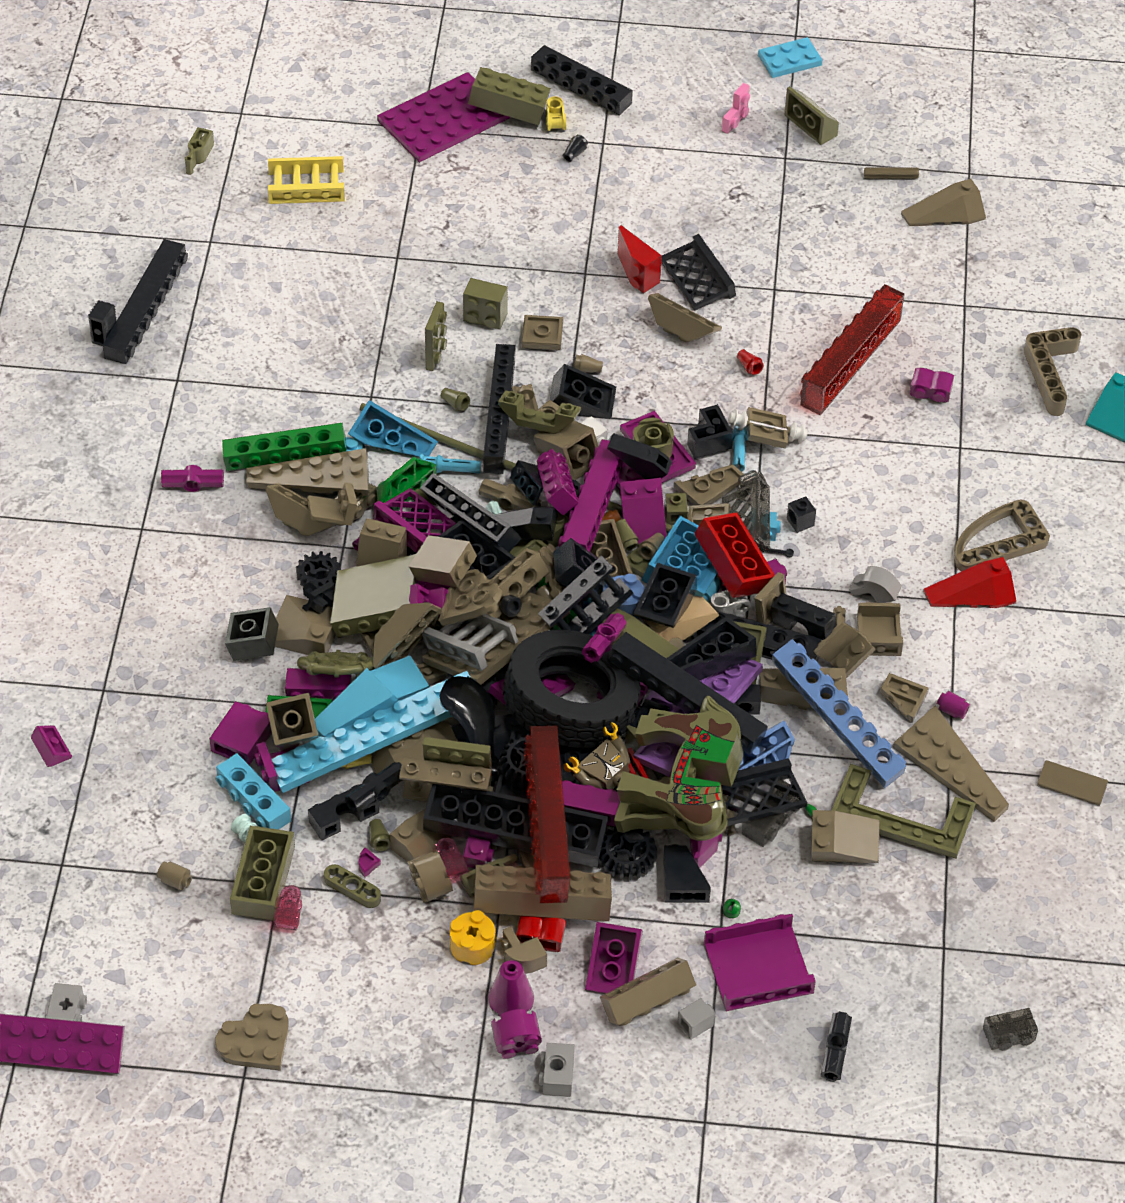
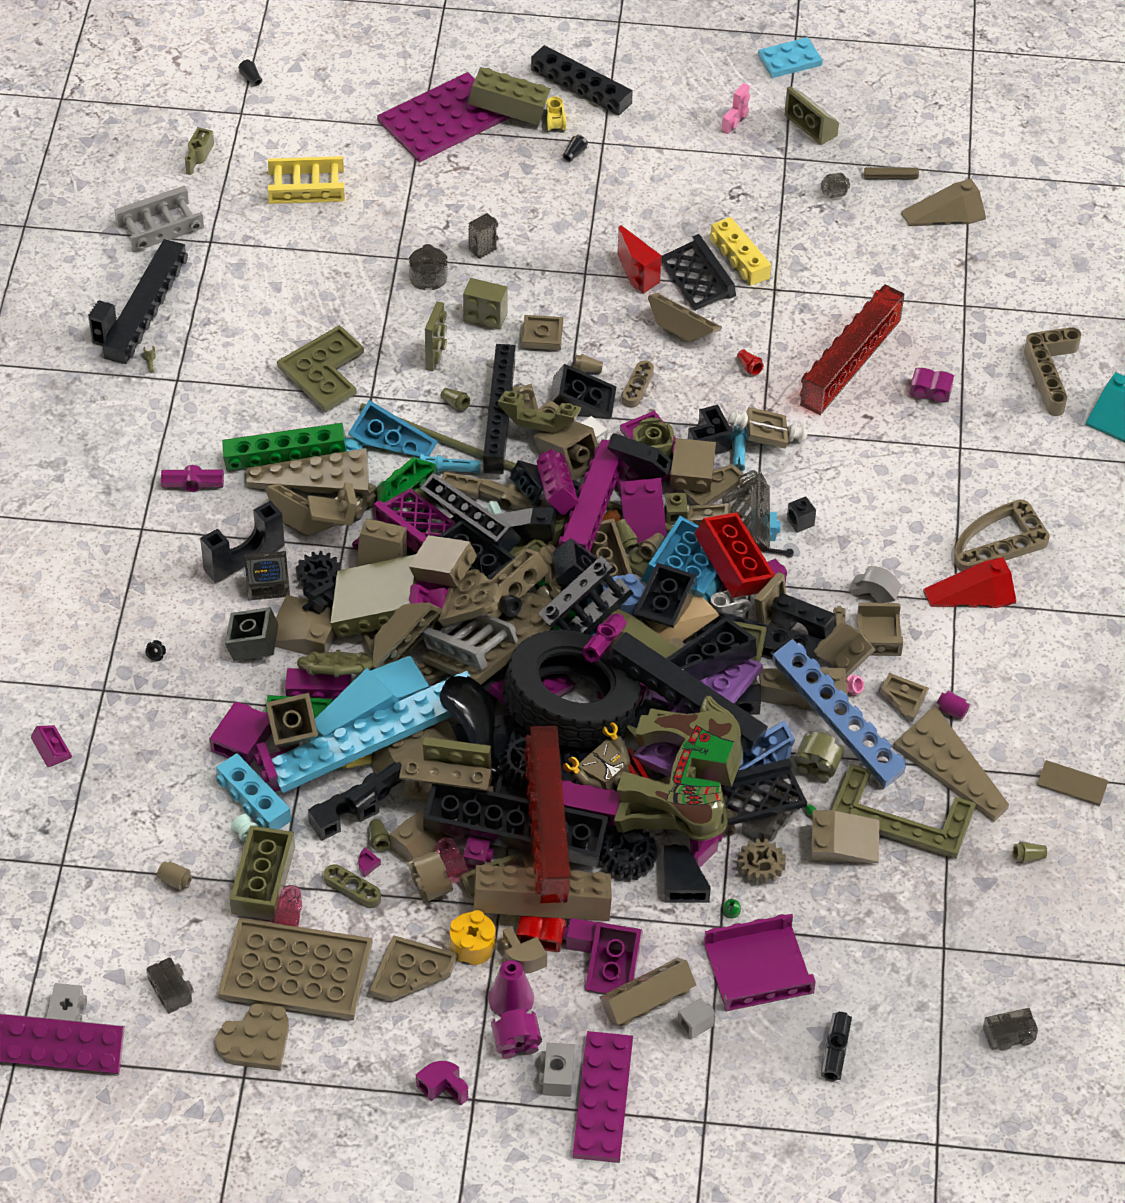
(149, 356): none -> olive hand
(150, 650): none -> black plate
(153, 206): none -> light grey fence
(169, 984): none -> clear smoke brick
(249, 71): none -> black cone
(266, 537): none -> black arch
(266, 575): none -> slope
(296, 968): none -> dark tan plate
(316, 365): none -> olive plate
(410, 967): none -> dark tan plate
(428, 268): none -> clear smoke brick
(439, 1077): none -> magenta brick
(467, 485): none -> dark tan plate
(483, 235): none -> clear smoke brick
(579, 935): none -> magenta brick
(603, 1097): none -> magenta plate
(638, 390): none -> dark tan beam
(692, 465): none -> dark tan brick
(740, 251): none -> light yellow brick
(761, 861): none -> dark tan gear
(818, 756): none -> olive brick
(835, 185): none -> clear smoke head
(854, 684): none -> bright pink plate
(1028, 852): none -> olive cone

